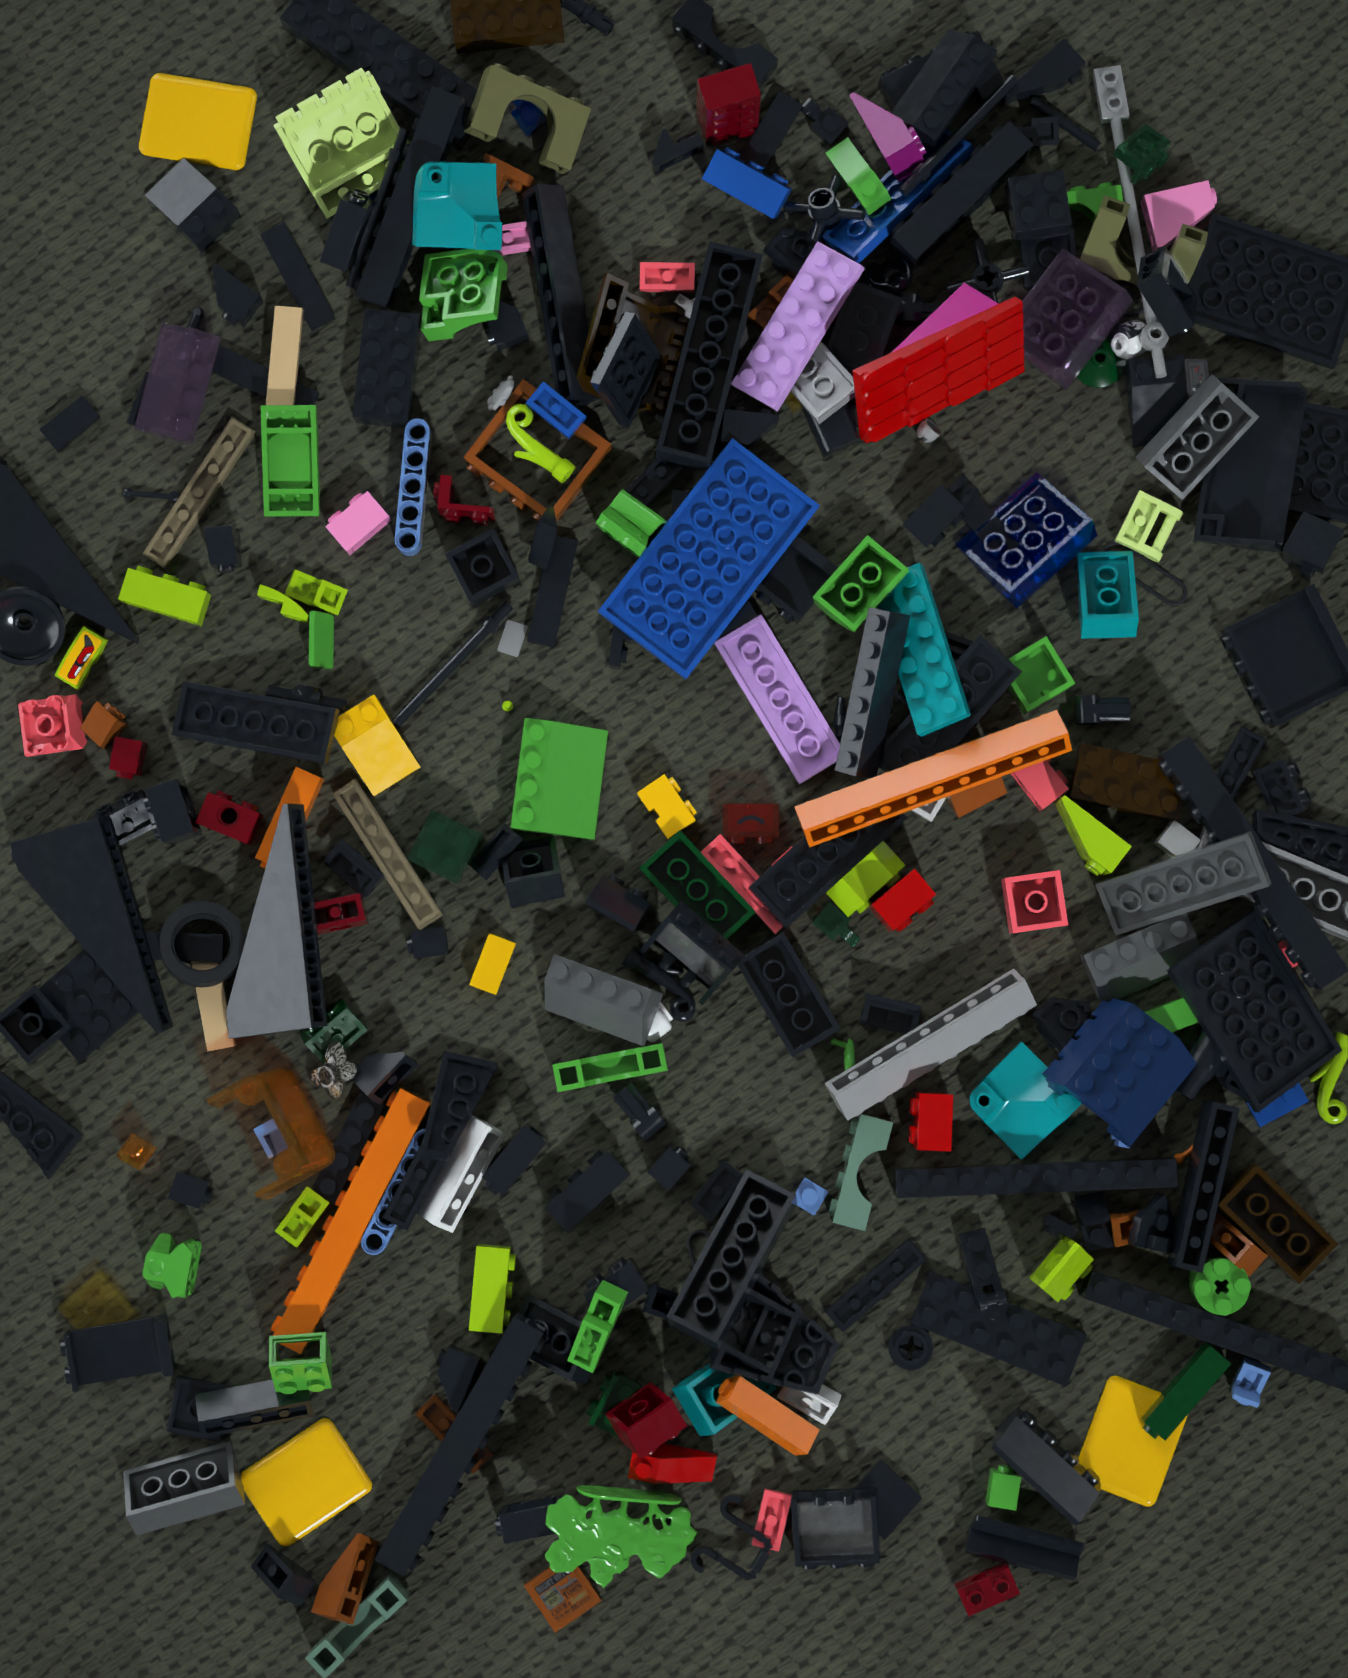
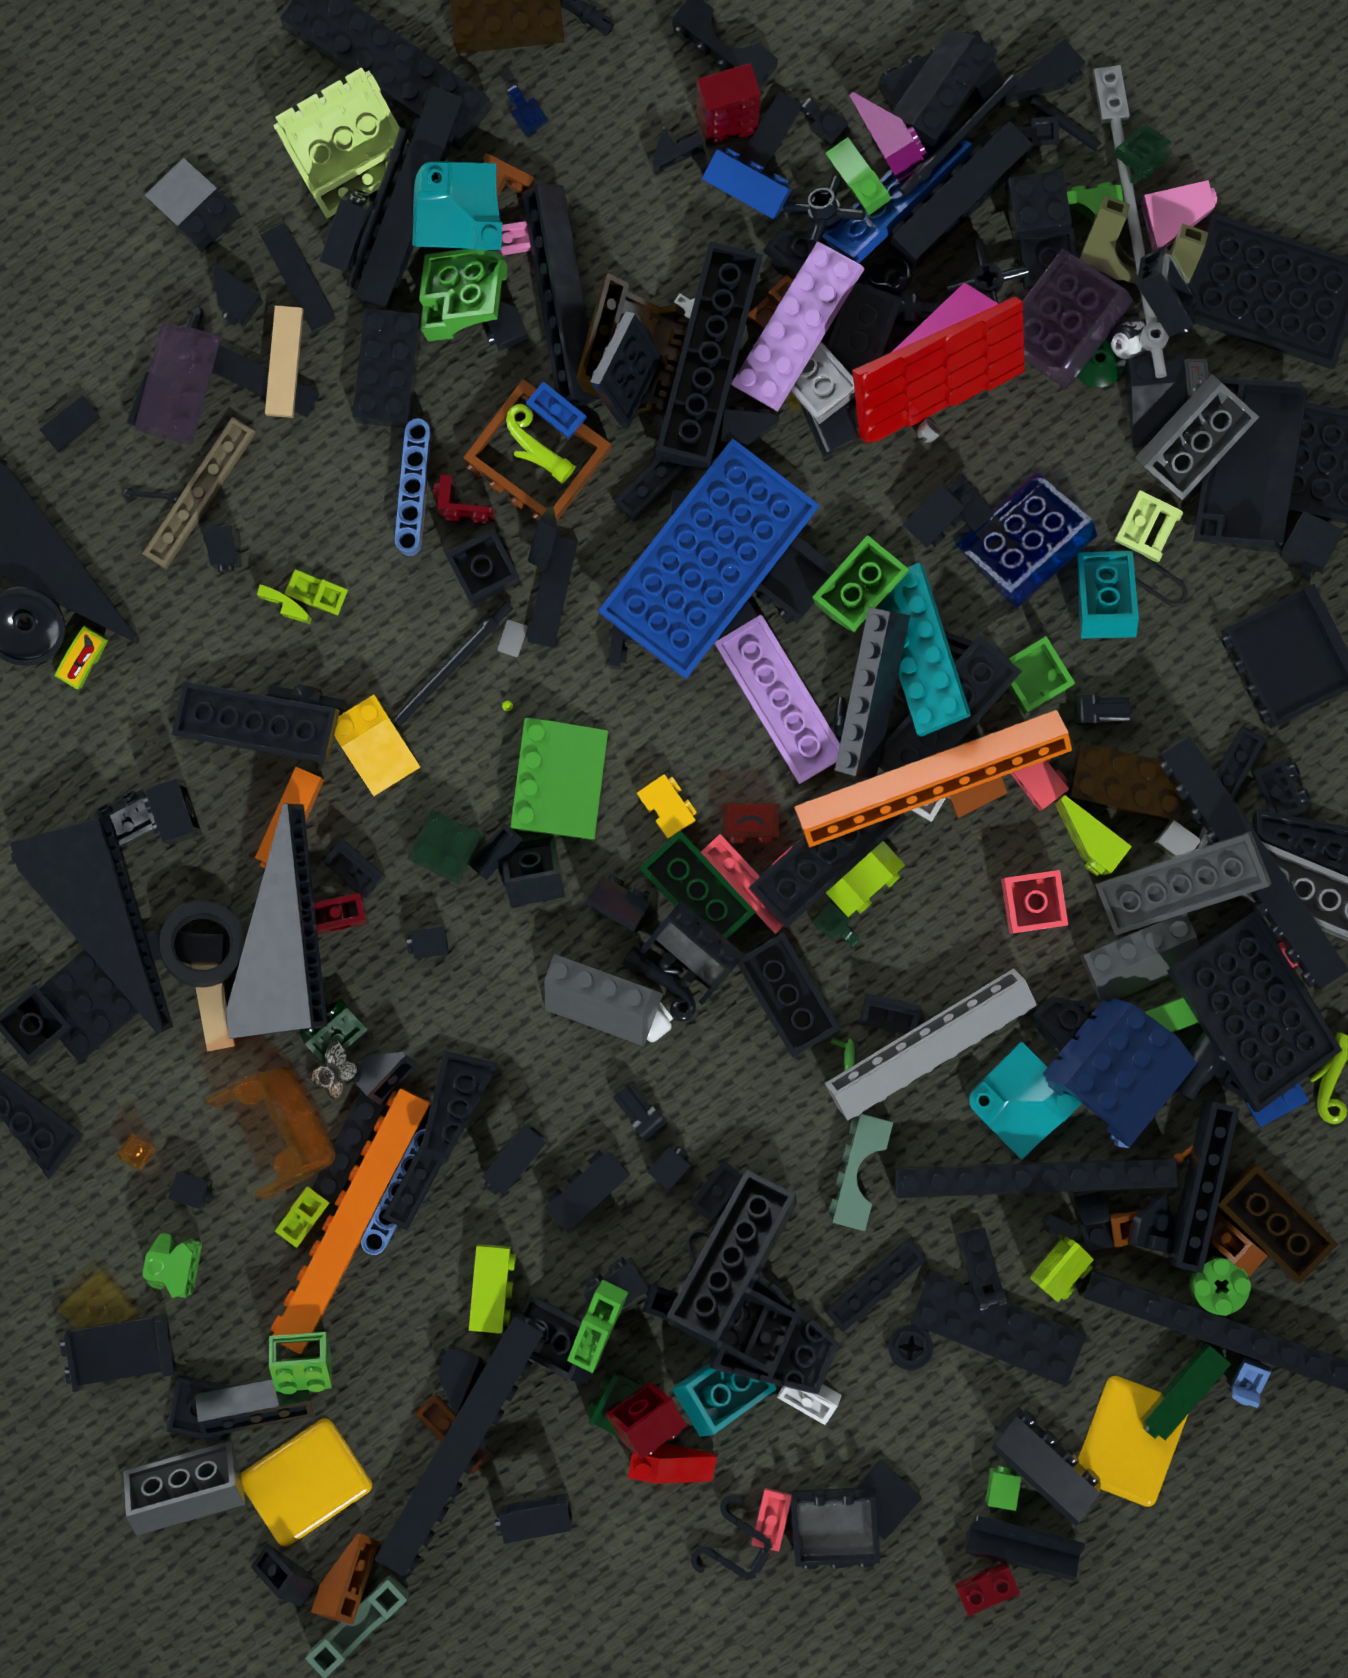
(51, 725): coral slope -> none
(104, 724): dark orange slope -> none
(127, 757): dark red brick -> none
(165, 595): lime brick -> none
(197, 121): yellow piece -> none
(213, 813): dark red brick -> none
(270, 1138): medium blue panel -> none
(290, 460): bright green slope -> none
(321, 640): bright green slope -> none
(357, 522): bright pink brick -> none
(387, 854): dark tan tile -> none
(461, 1174): white brick -> none
(492, 964): yellow slope -> none
(501, 394): light grey piece -> none
(562, 1595): dark orange tile -> none
(564, 115): olive arch -> none
(610, 1067): bright green arch -> none
(613, 1537): bright green plant -> none
(630, 523): bright green piece -> none
(667, 277): coral plate -> none
(767, 1415): orange brick -> none
(810, 1196): medium blue plate -> none
(902, 901): red brick -> none
(931, 1121): red brick -> none

